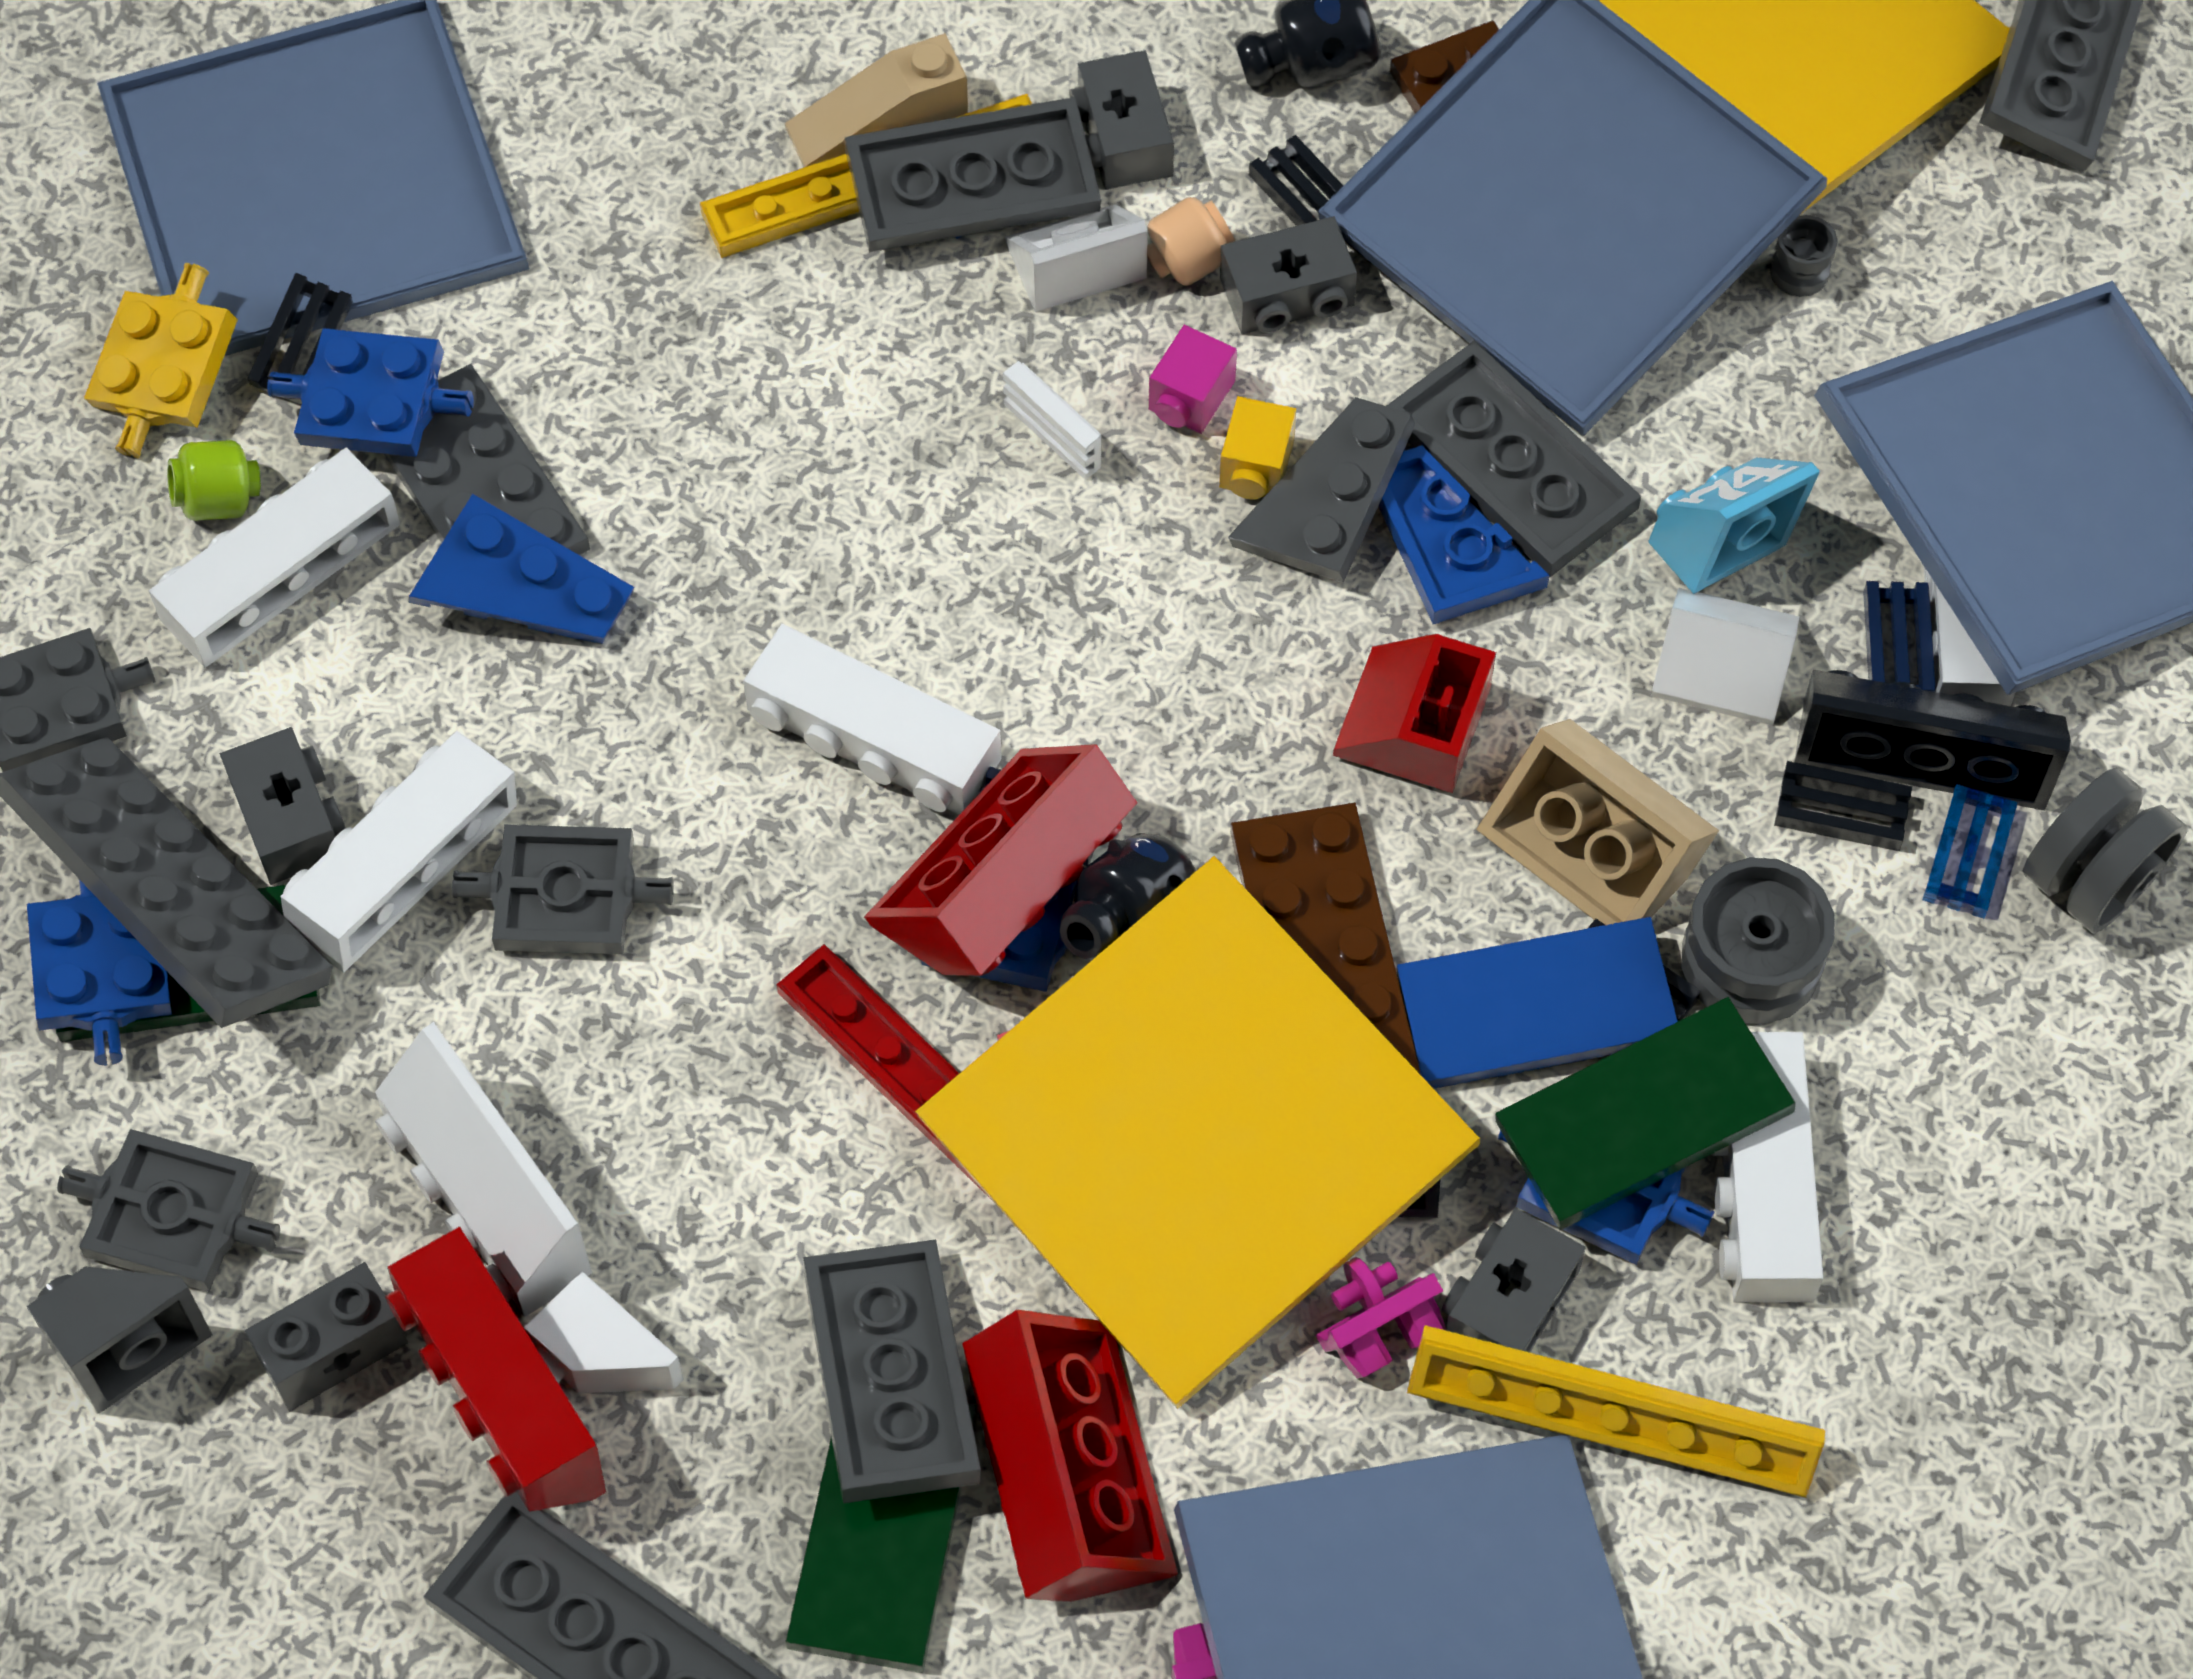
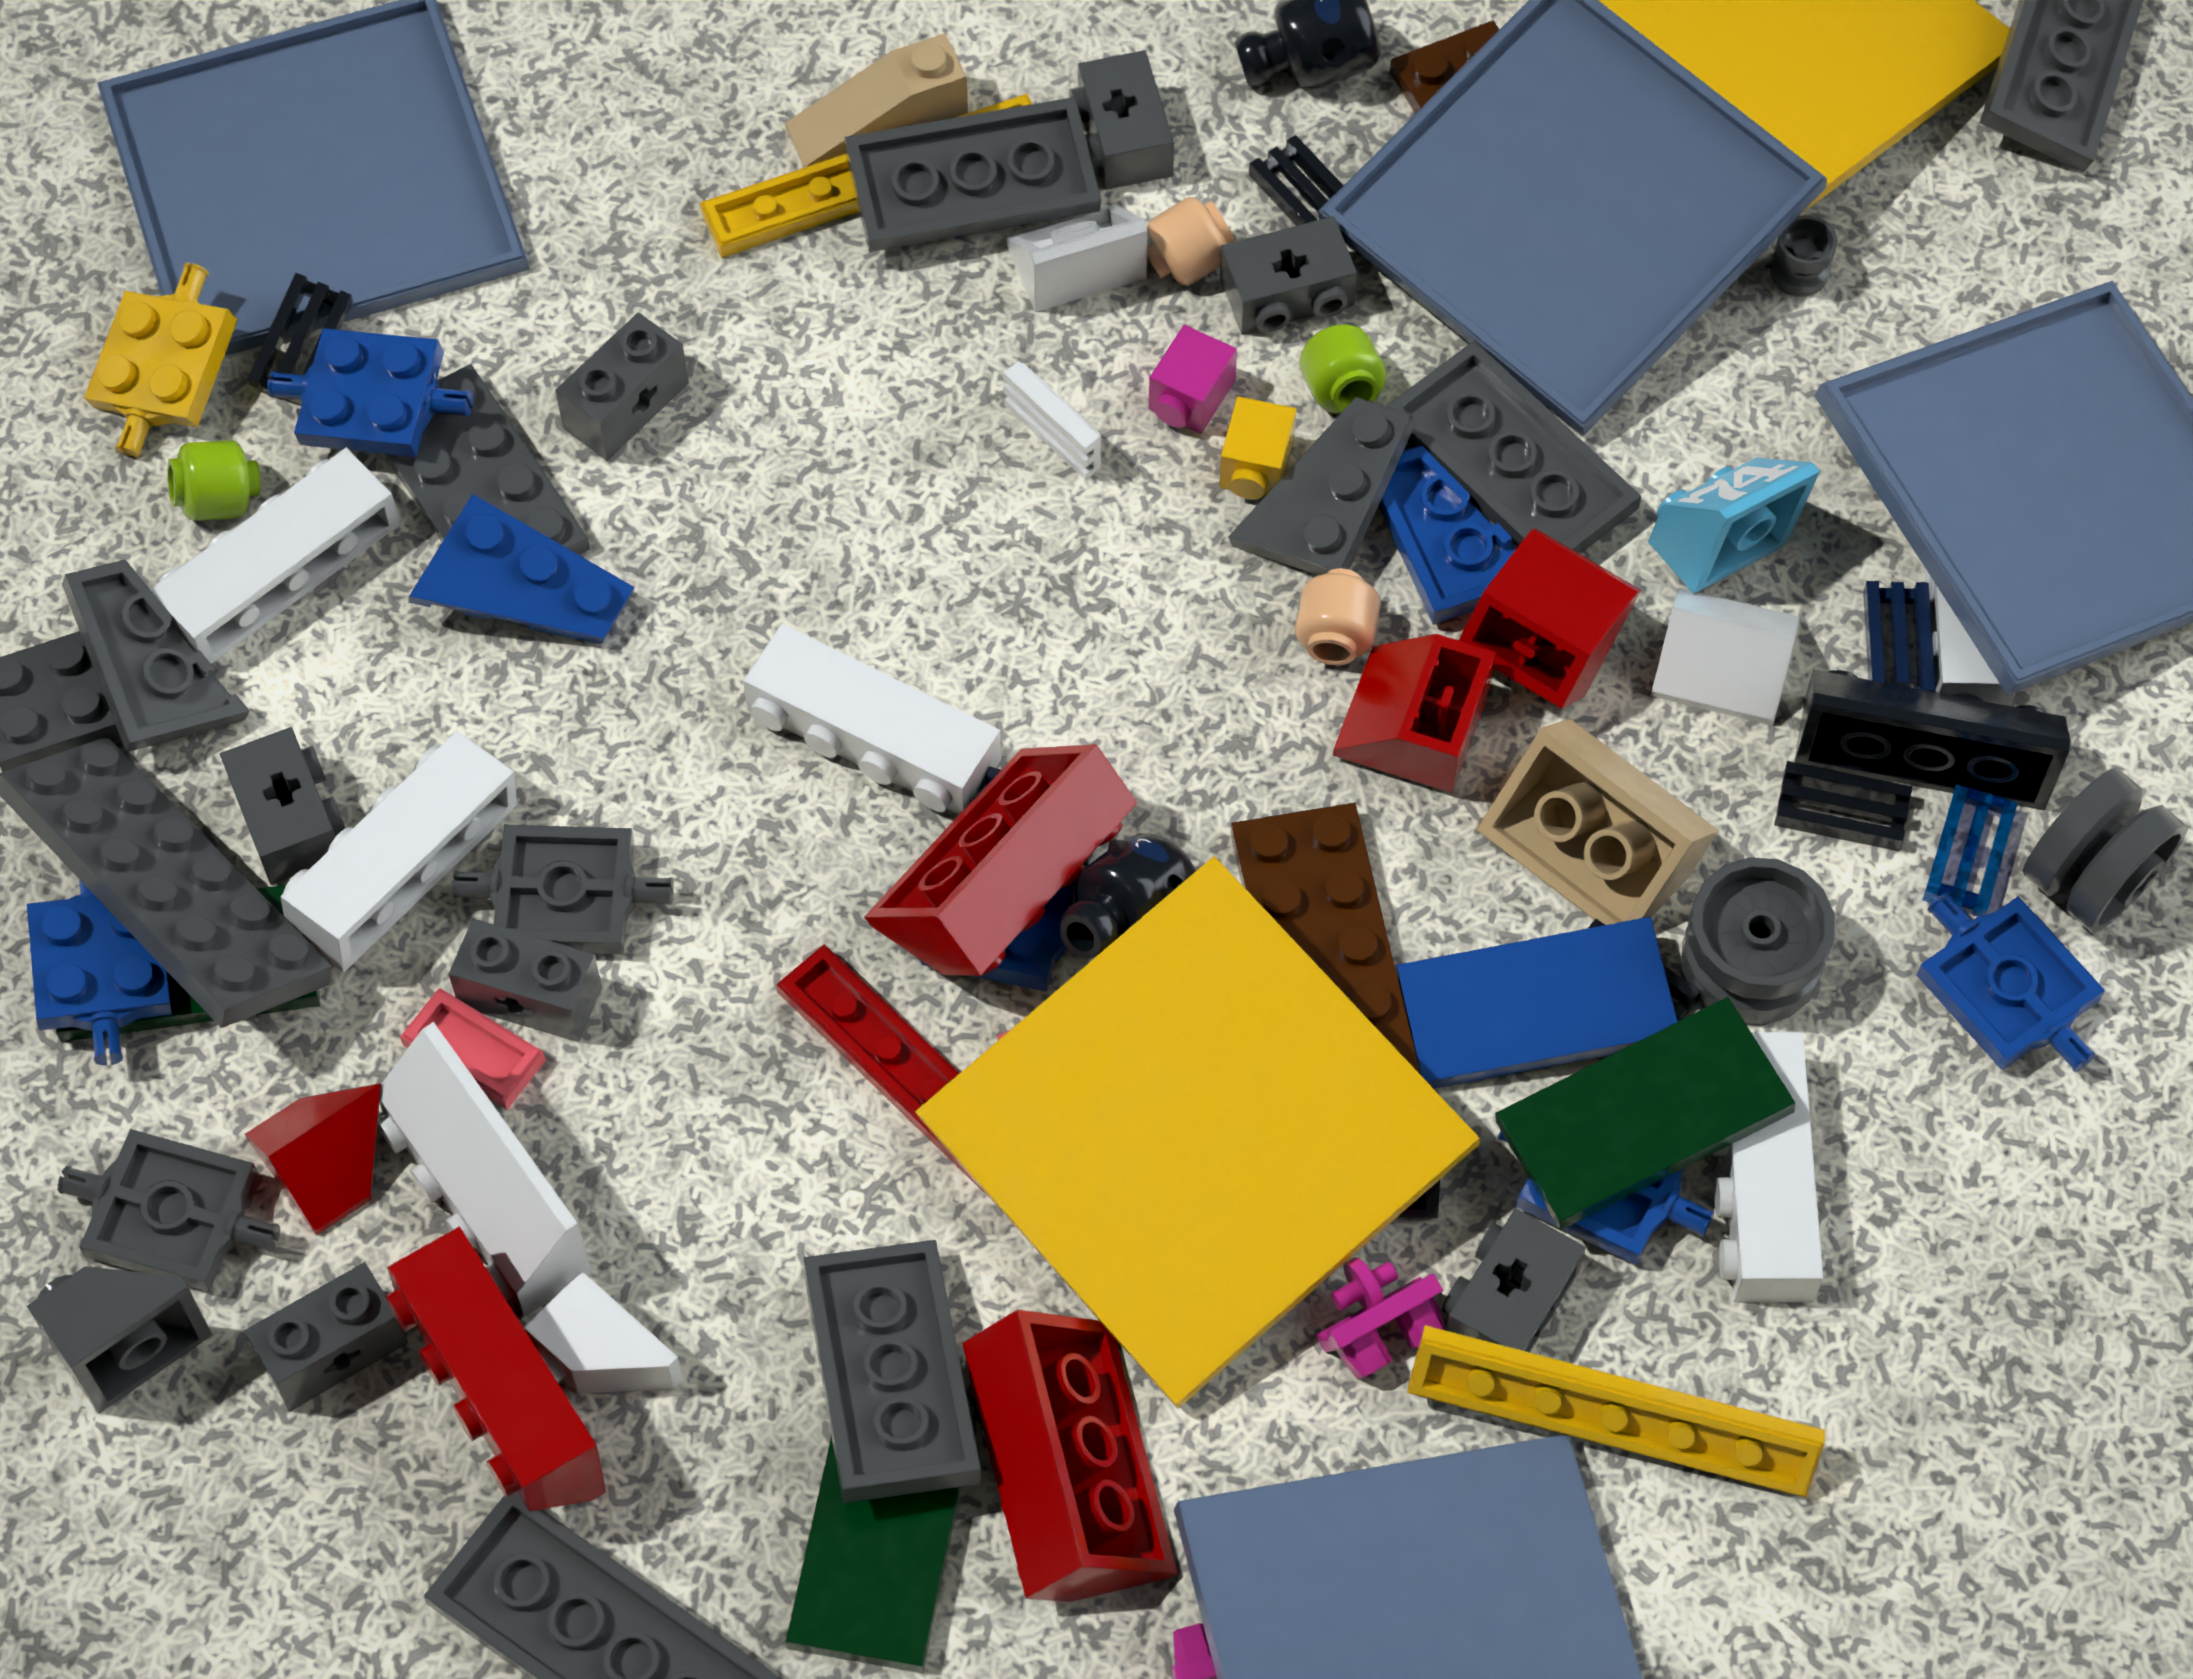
(143, 664): none -> dark grey wing
(323, 1152): none -> red slope
(490, 1052): none -> coral tile
(526, 979): none -> dark grey brick
(622, 386): none -> dark grey brick
(1337, 617): none -> light nougat head
(1342, 366): none -> lime head
(1550, 618): none -> red slope
(2010, 982): none -> blue plate

